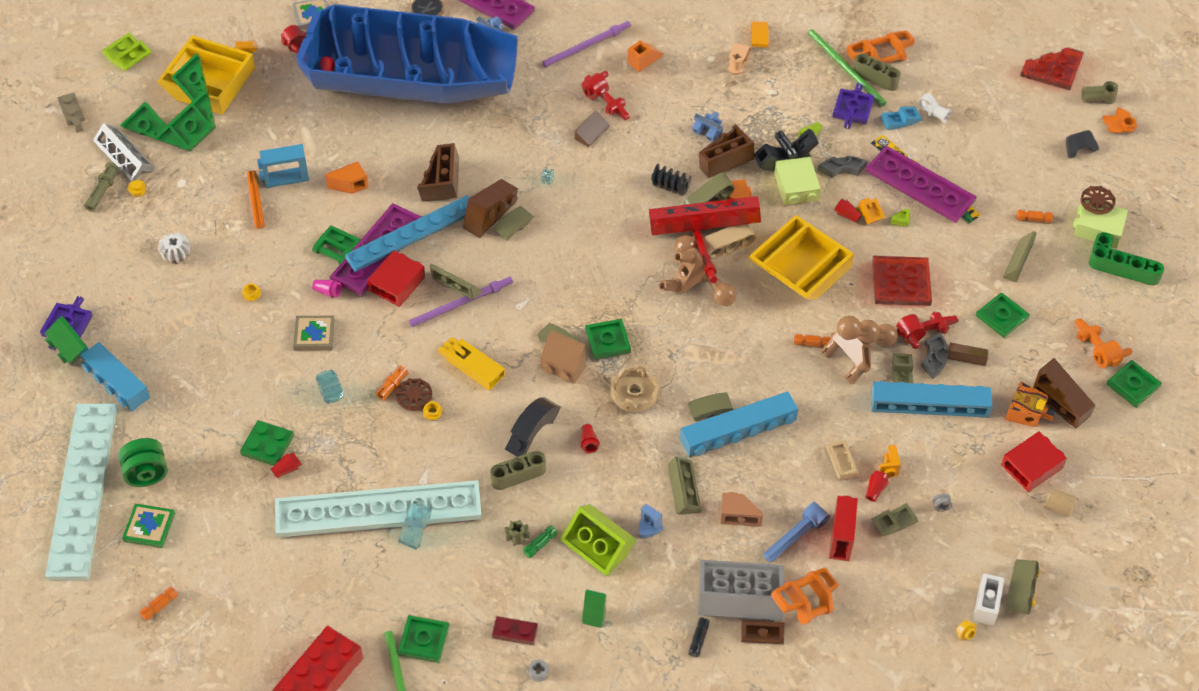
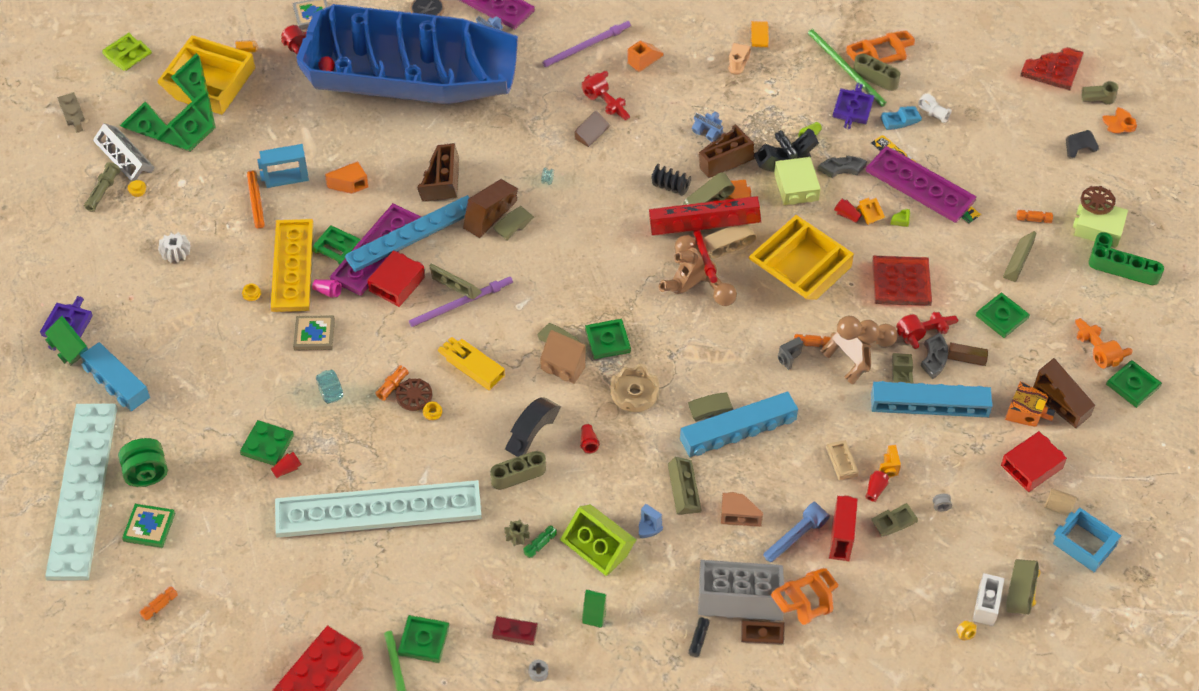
(292, 265): none -> yellow plate
(414, 525): clear light blue slope -> none
(789, 351): none -> dark grey bracket
(1093, 526): none -> dark azure window

